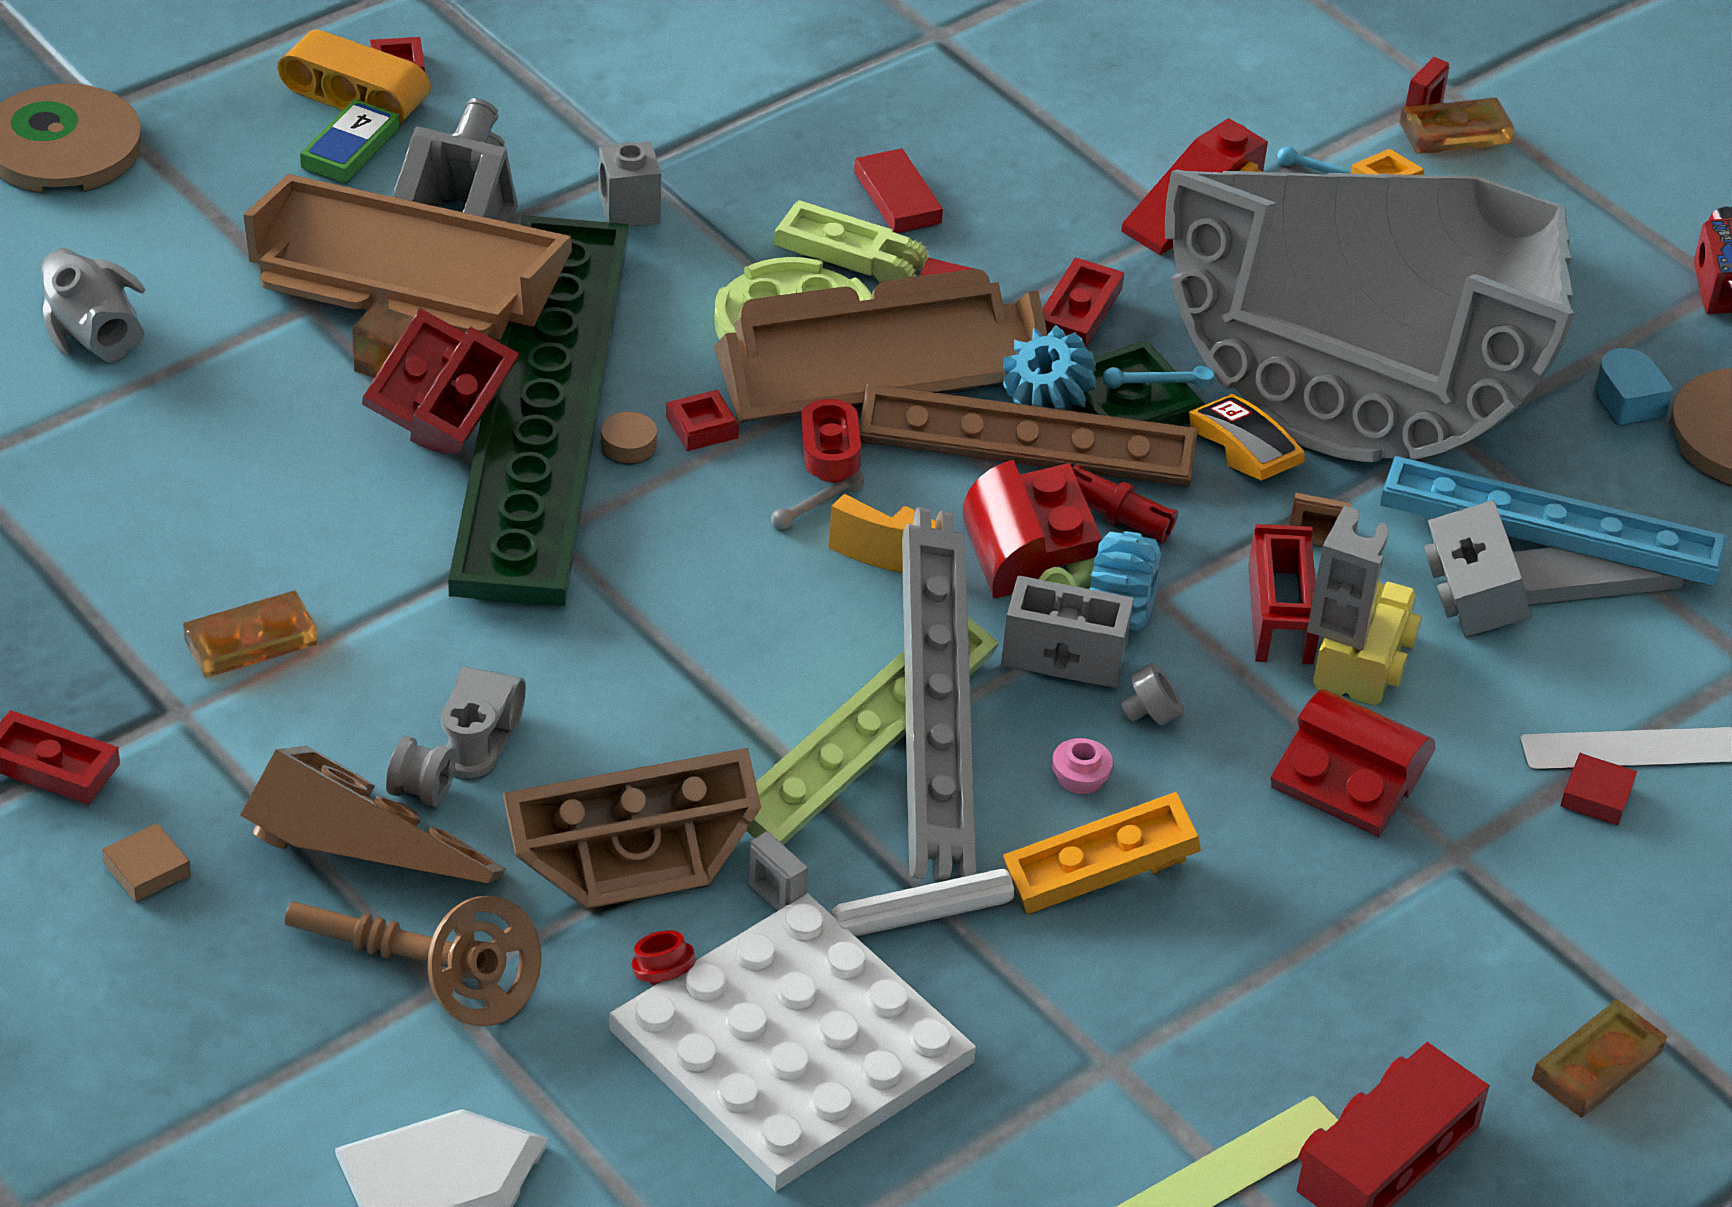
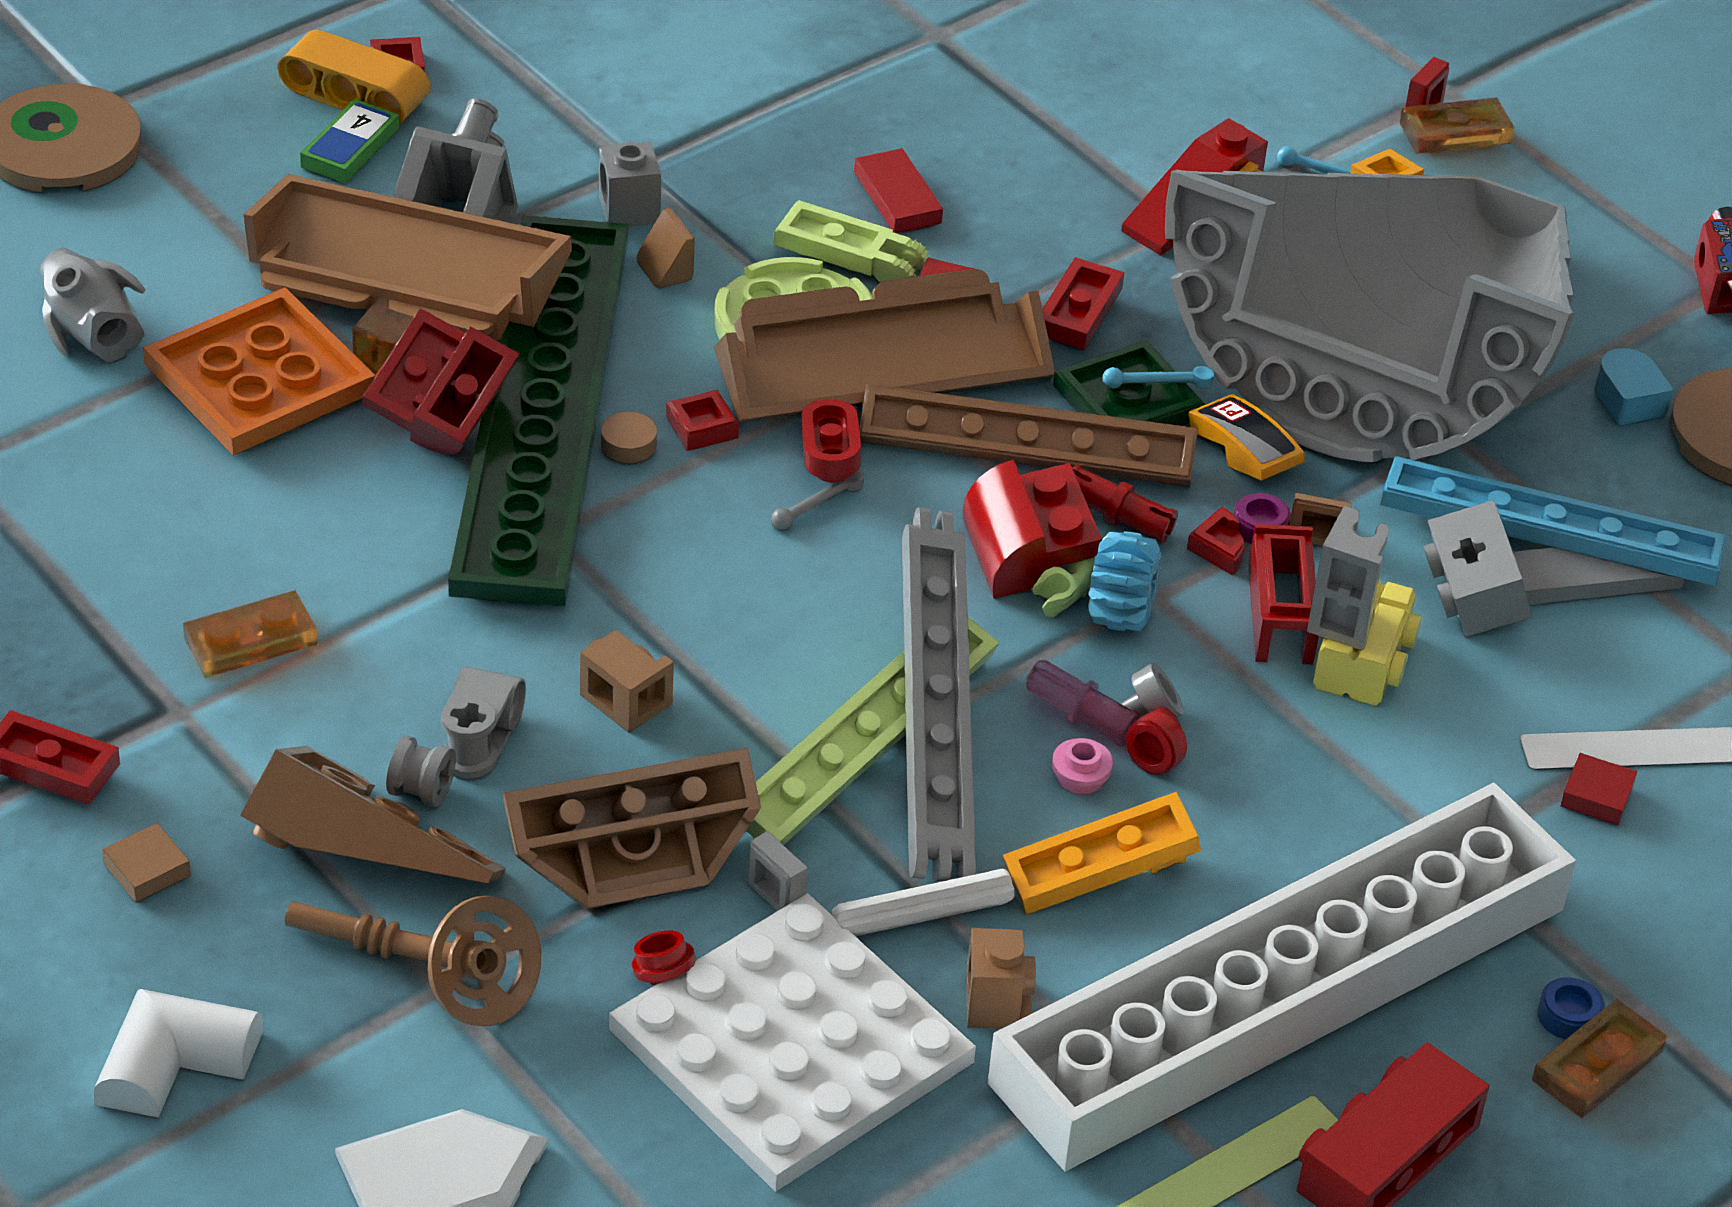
(170, 1034): none -> white brick
(258, 370): none -> orange plate
(625, 680): none -> medium nougat brick
(668, 251): none -> medium nougat slope
(868, 533): light orange slope -> none
(998, 978): none -> medium nougat brick
(1050, 371): medium azure gear -> none
(1067, 631): light grey brick -> none
(1081, 701): none -> clear pink axle
(1156, 741): none -> red tile
(1219, 541): none -> red tile
(1260, 509): none -> magenta tile
(1277, 975): none -> white brick
(1351, 761): red brick -> none
(1568, 1005): none -> blue tile

